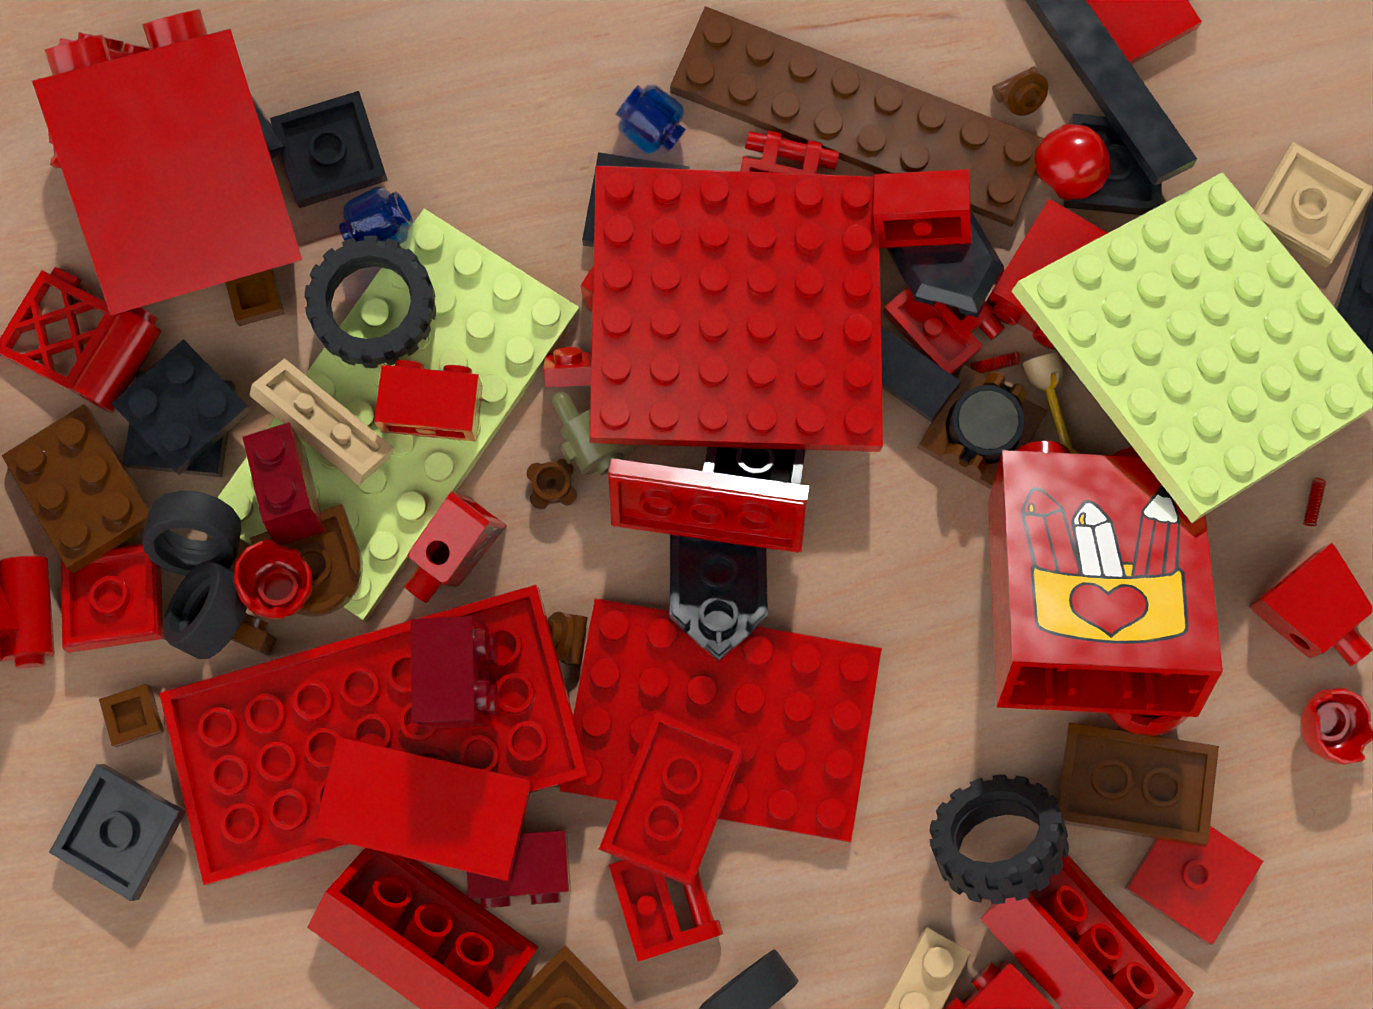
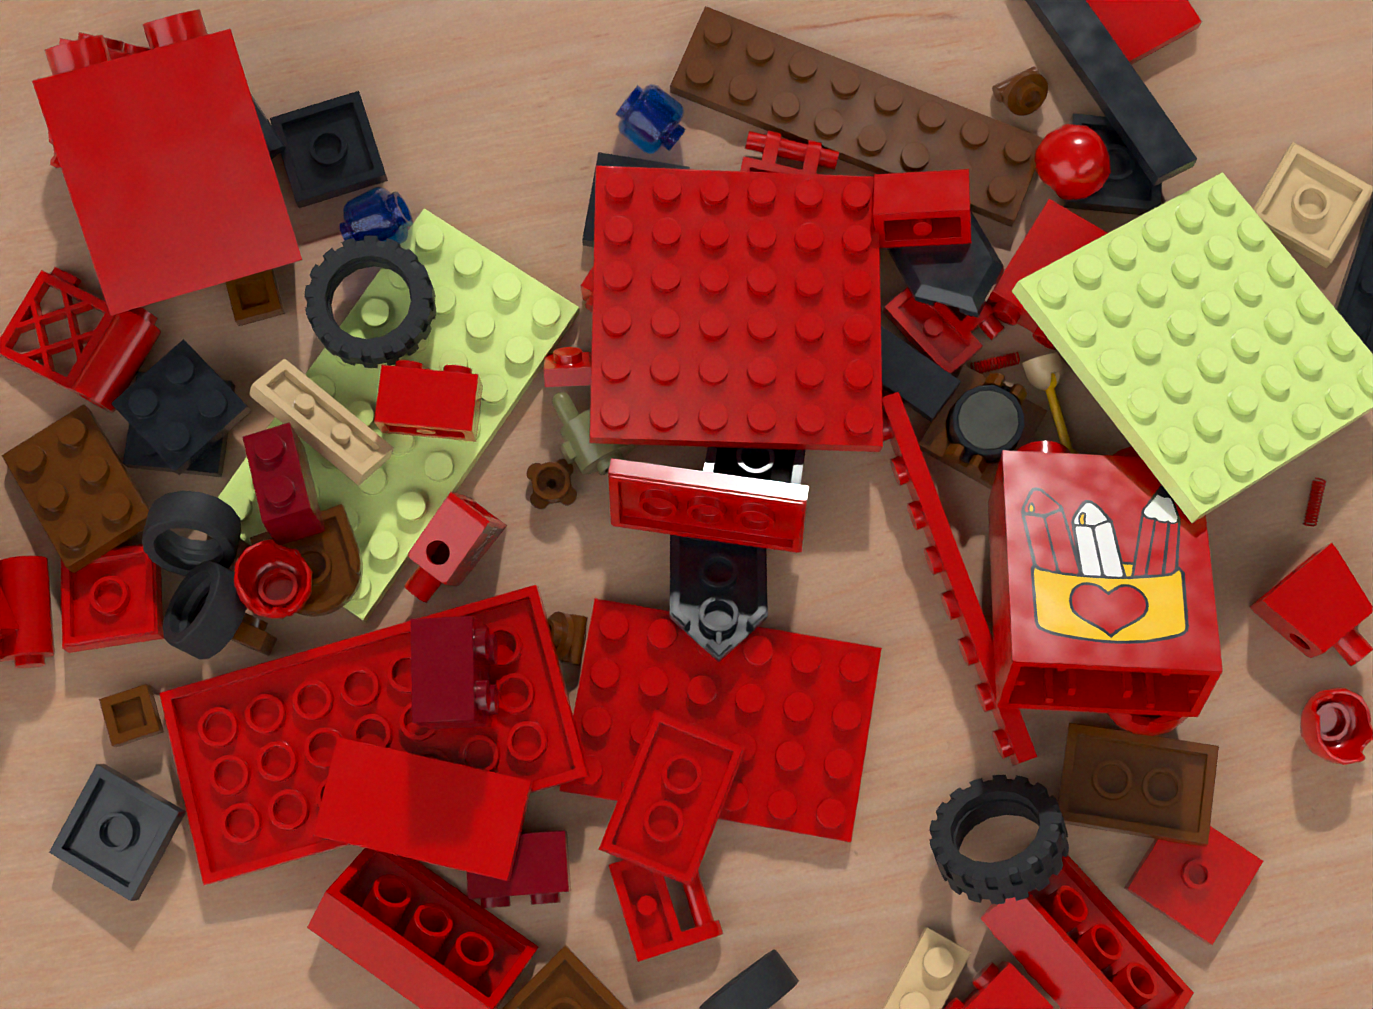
(945, 558): none -> red plate

